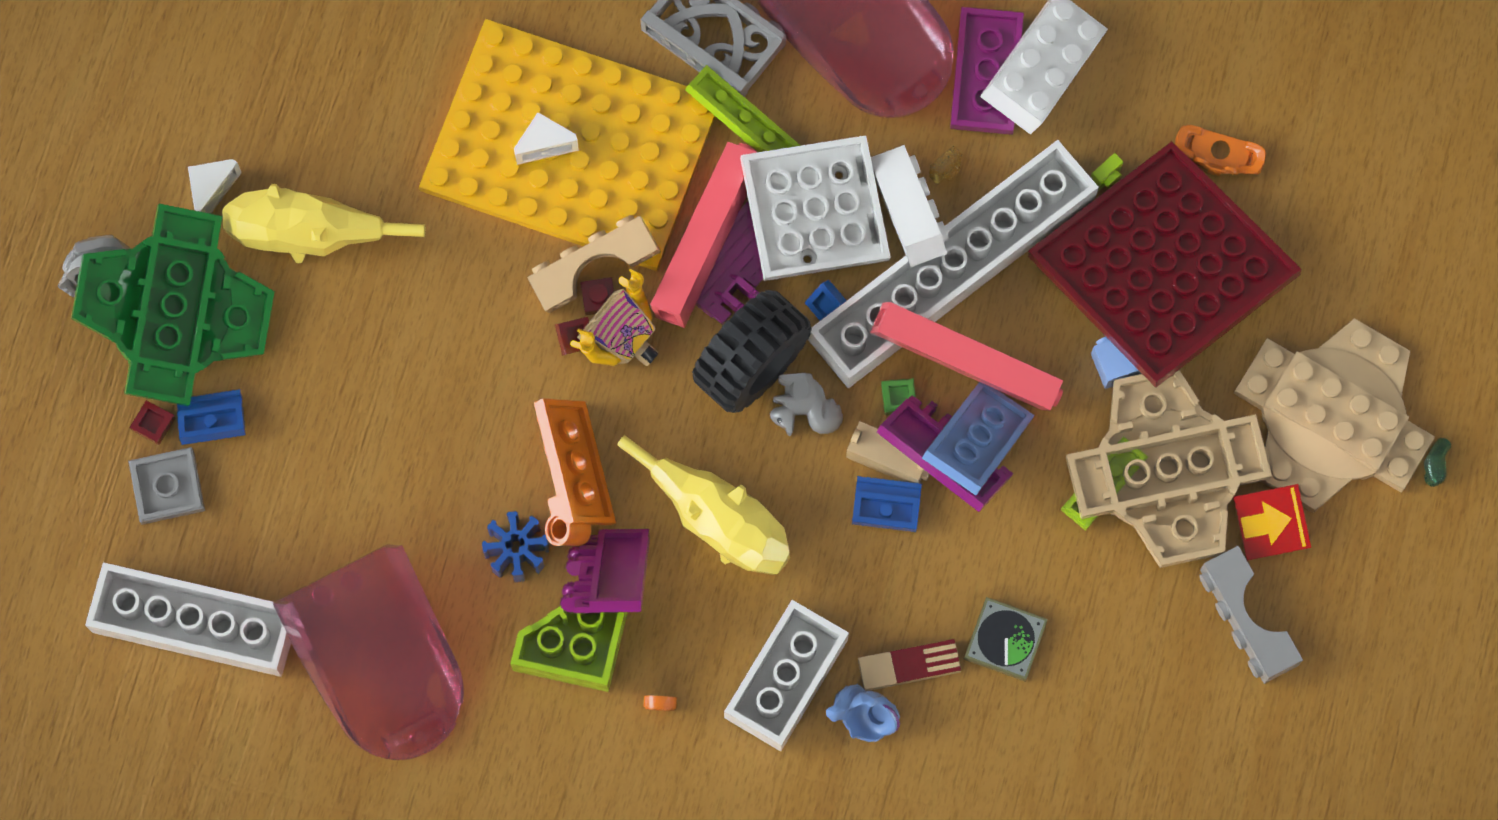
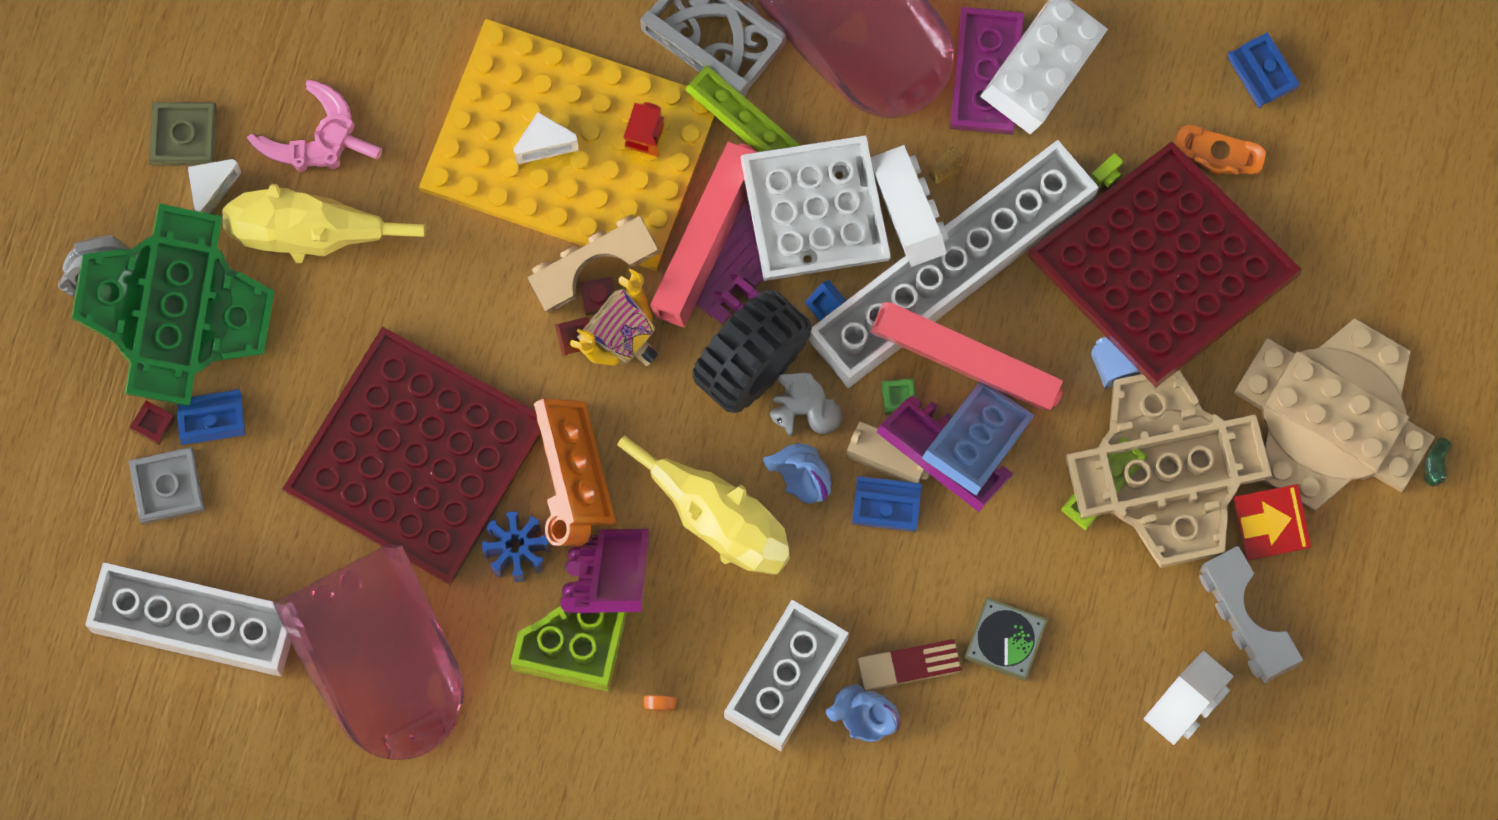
(182, 133): none -> olive tile
(330, 136): none -> bright pink bar
(415, 455): none -> dark red plate
(644, 128): none -> red window
(802, 472): none -> medium blue hair
(1191, 695): none -> white brick
(1263, 70): none -> blue plate

